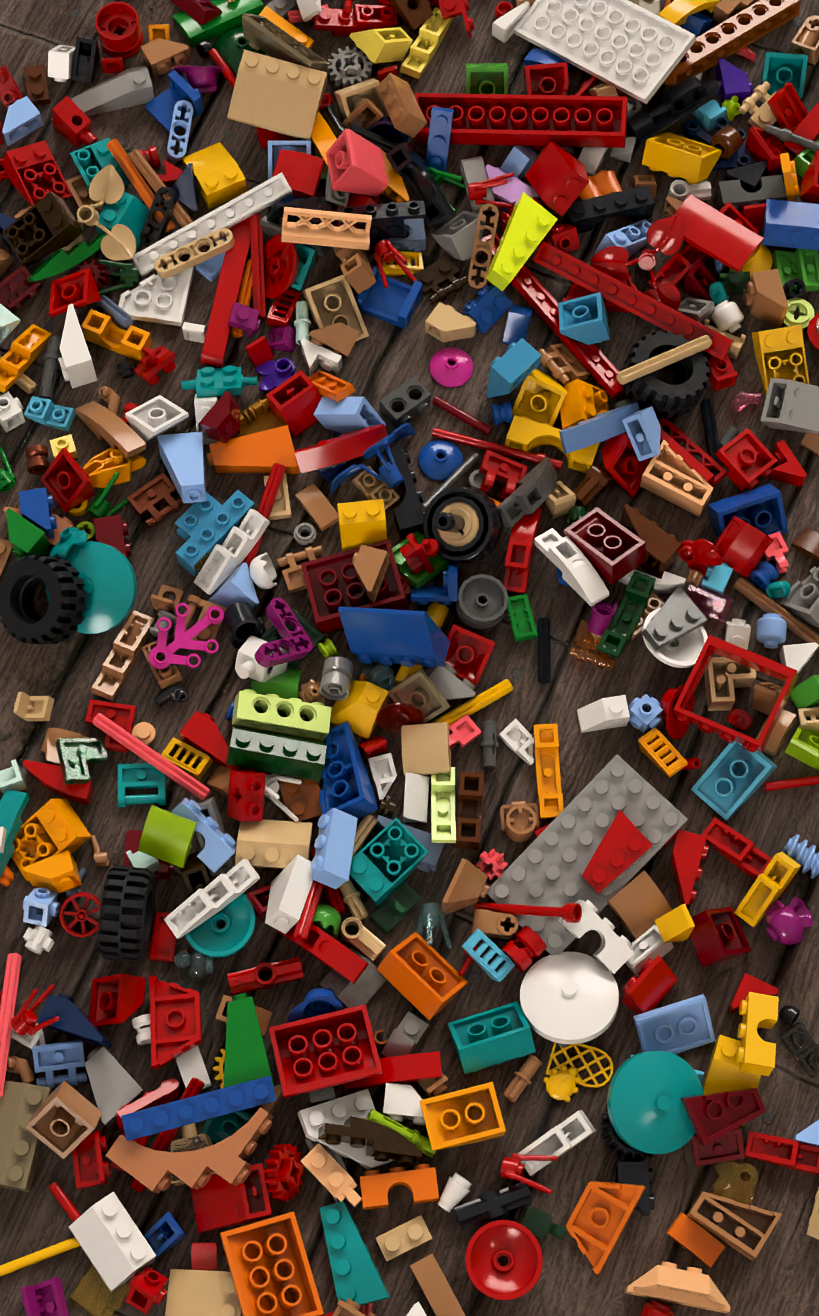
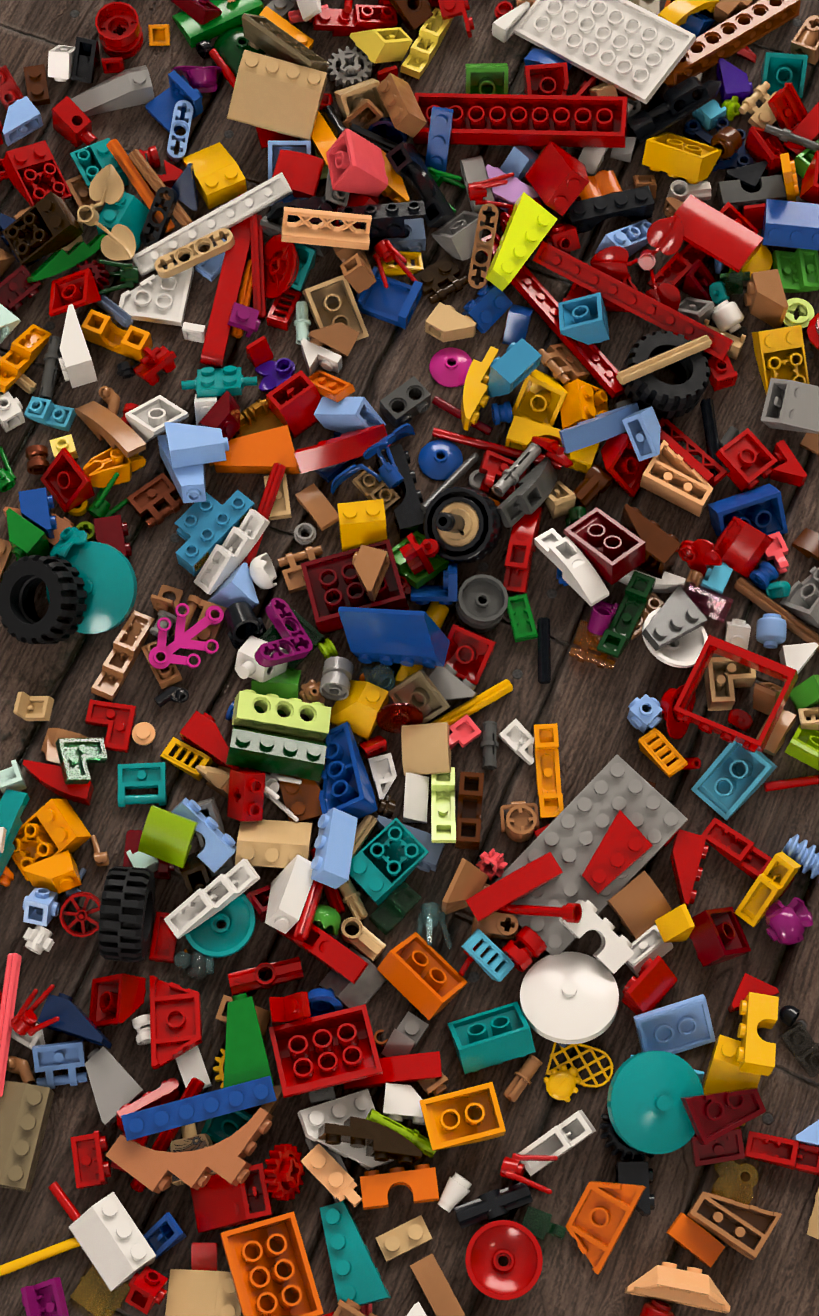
(64, 1120): medium nougat slope -> none
(151, 756): coral axle -> none
(164, 55): medium nougat slope -> none
(194, 444): none -> light blue slope
(213, 775): none -> tan slope
(282, 339): magenta slope -> none
(289, 1008): none -> red slope
(476, 389): none -> yellow slope
(511, 475): none -> light grey pin
(514, 886): none -> red slope
(550, 445): none -> red bar
(560, 459): none -> red bar
(604, 714): white slope -> none
(743, 399): clear pink arm -> none
(797, 293): black bush -> none

